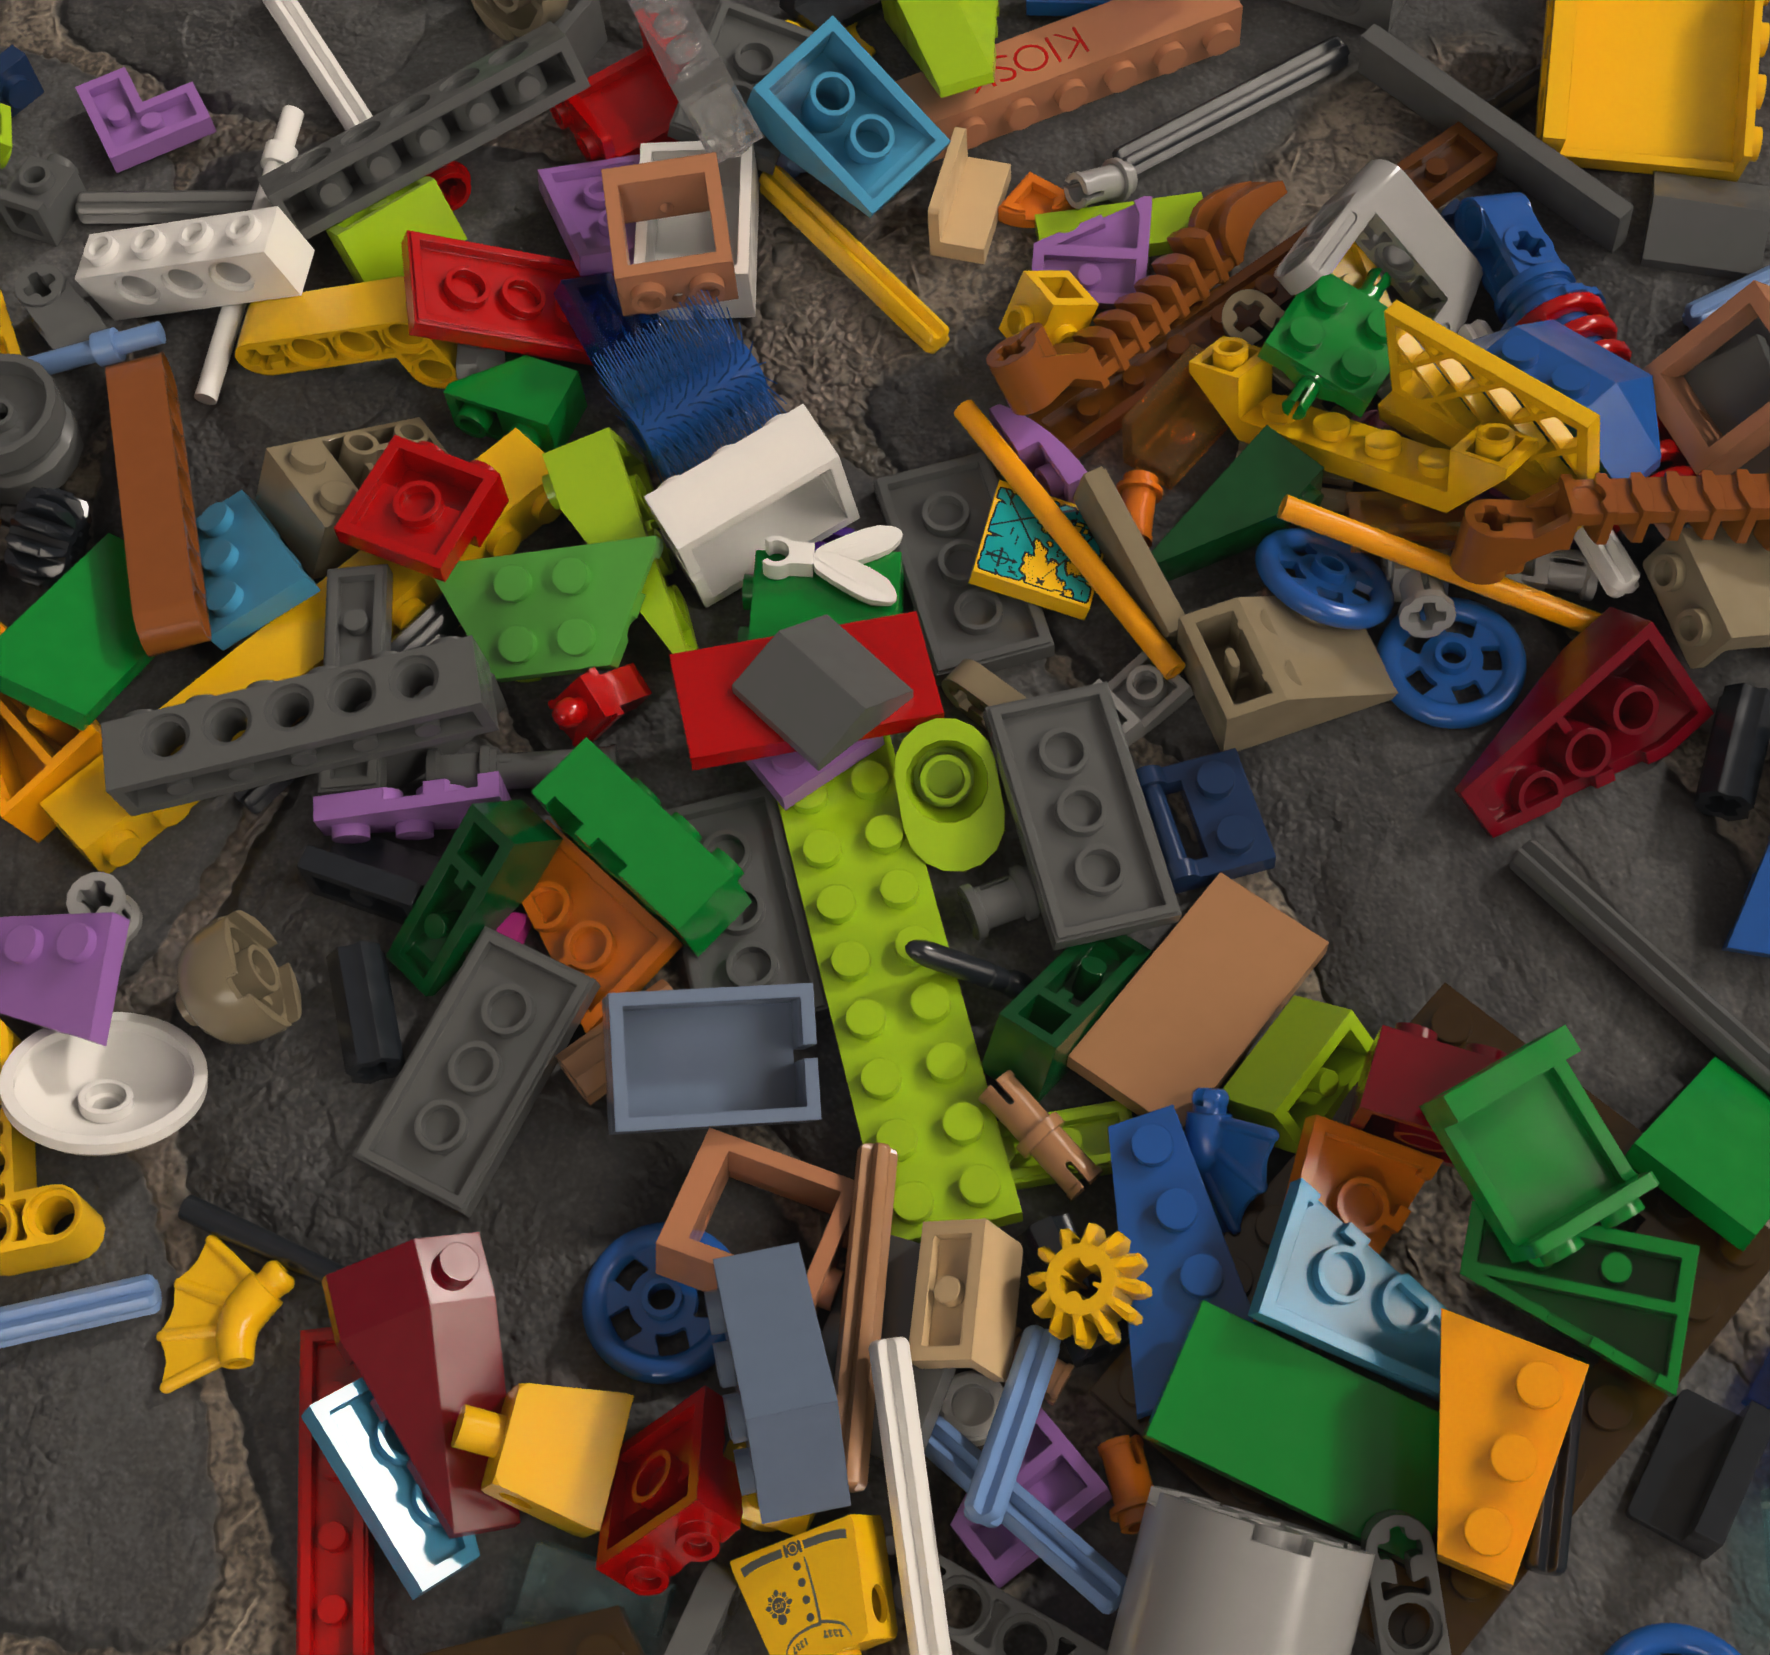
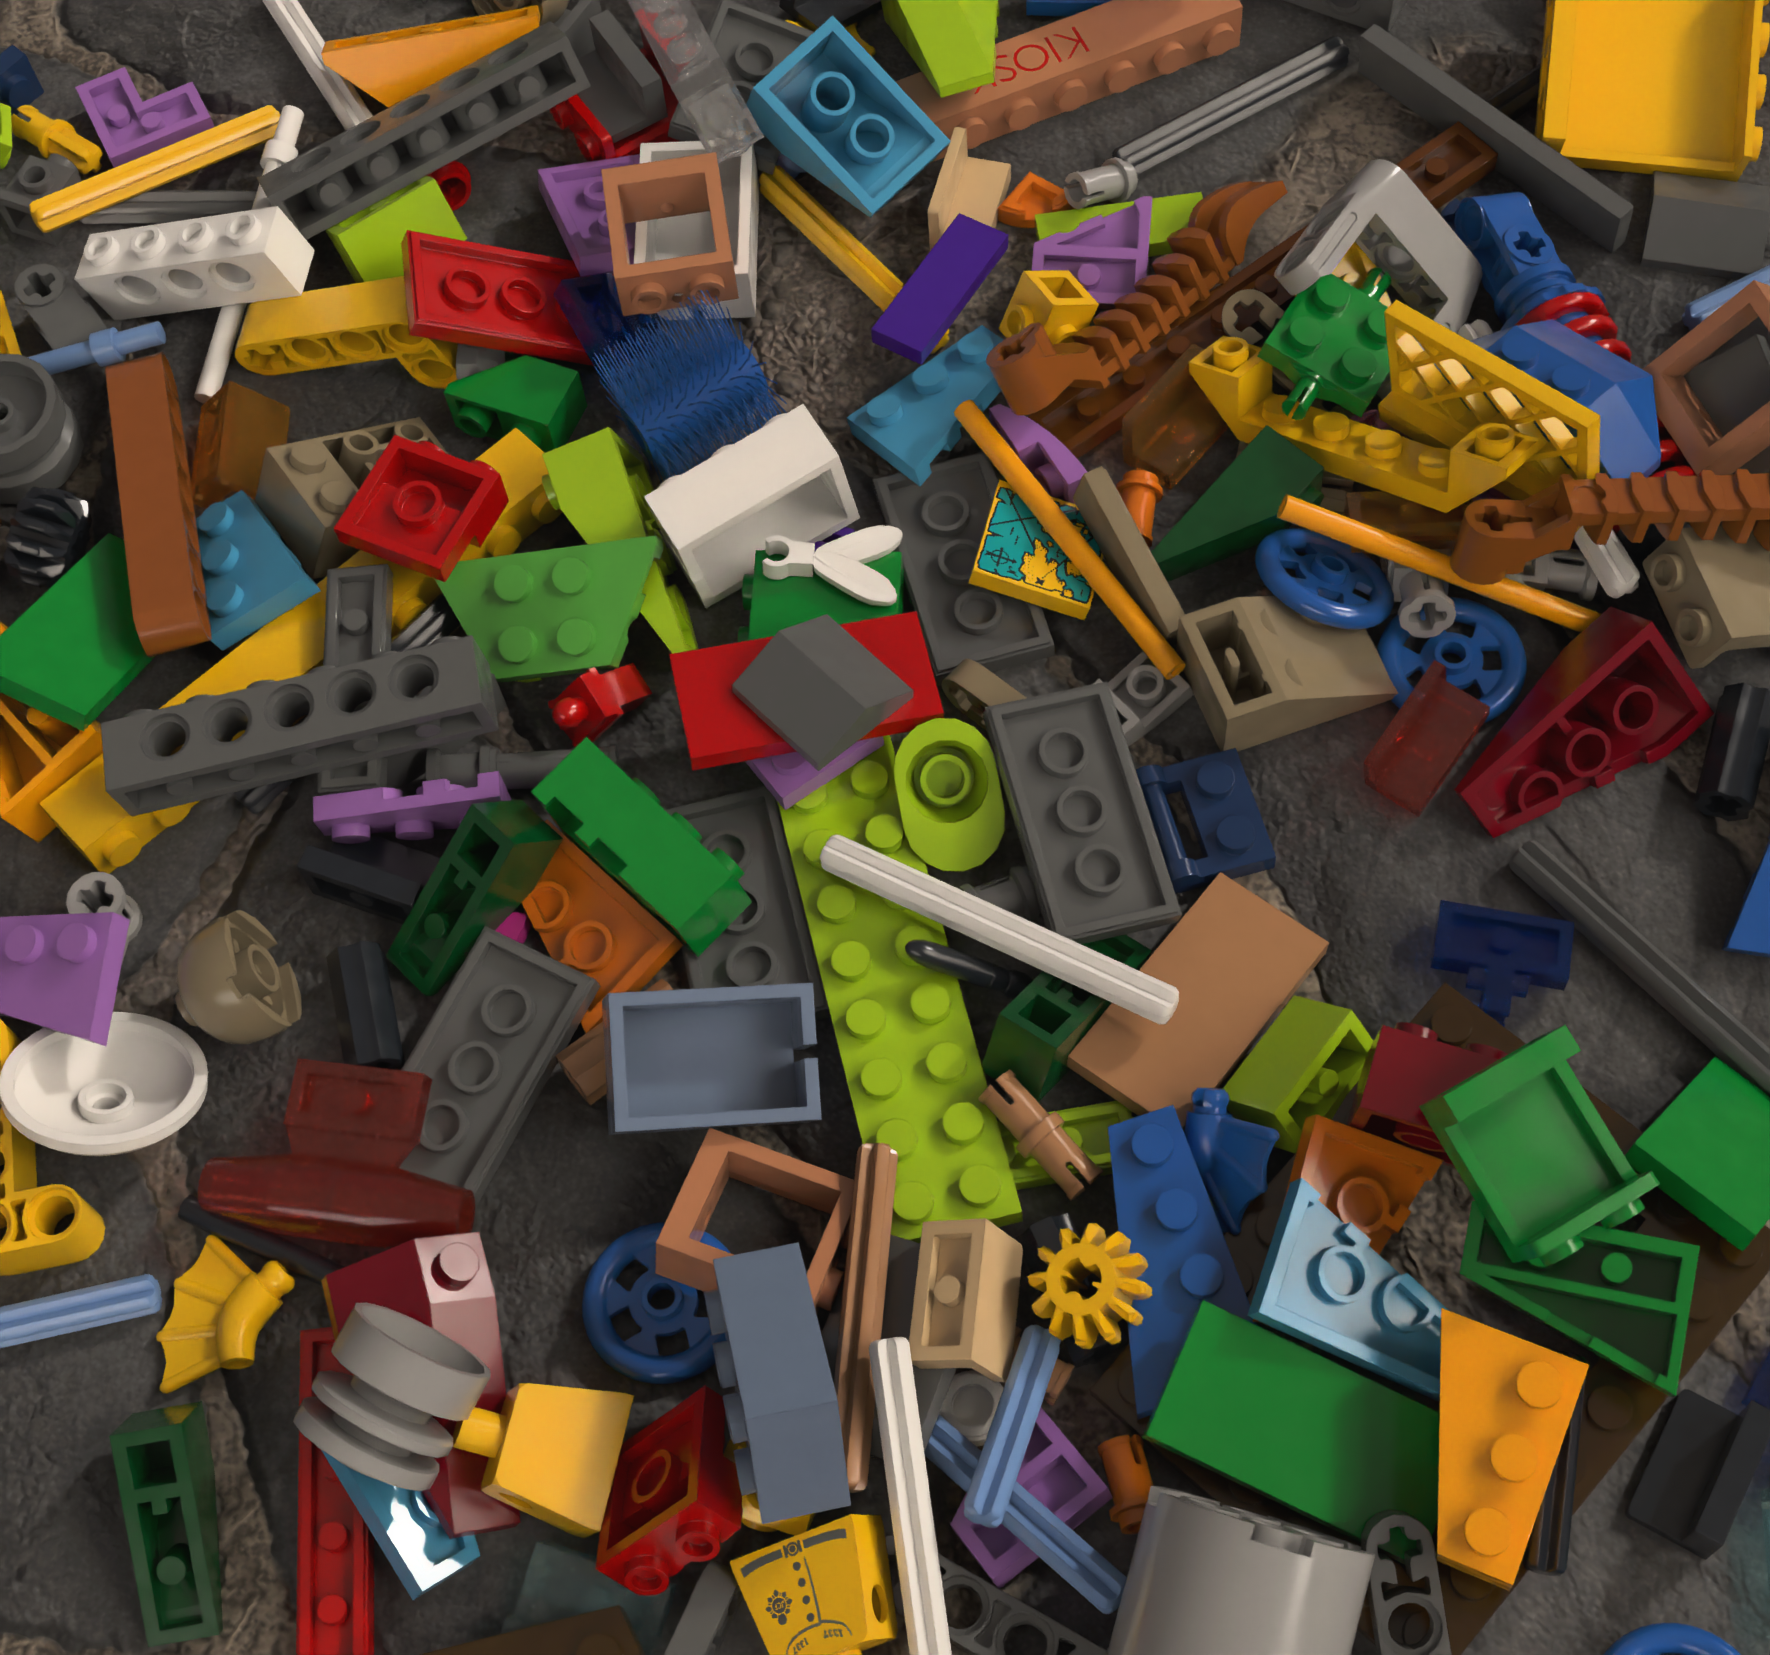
(56, 137): none -> yellow axle
(154, 169): none -> yellow axle
(171, 1520): none -> dark green slope
(233, 440): none -> clear orange panel
(344, 1176): none -> clear red plate
(385, 1411): none -> light grey wheel
(410, 59): none -> light orange wedge
(624, 86): none -> dark grey panel
(917, 414): none -> dark azure wing
(939, 288): none -> dark purple tile
(1000, 929): none -> white axle
(1424, 741): none -> clear red panel
(1501, 952): none -> clear blue hinge

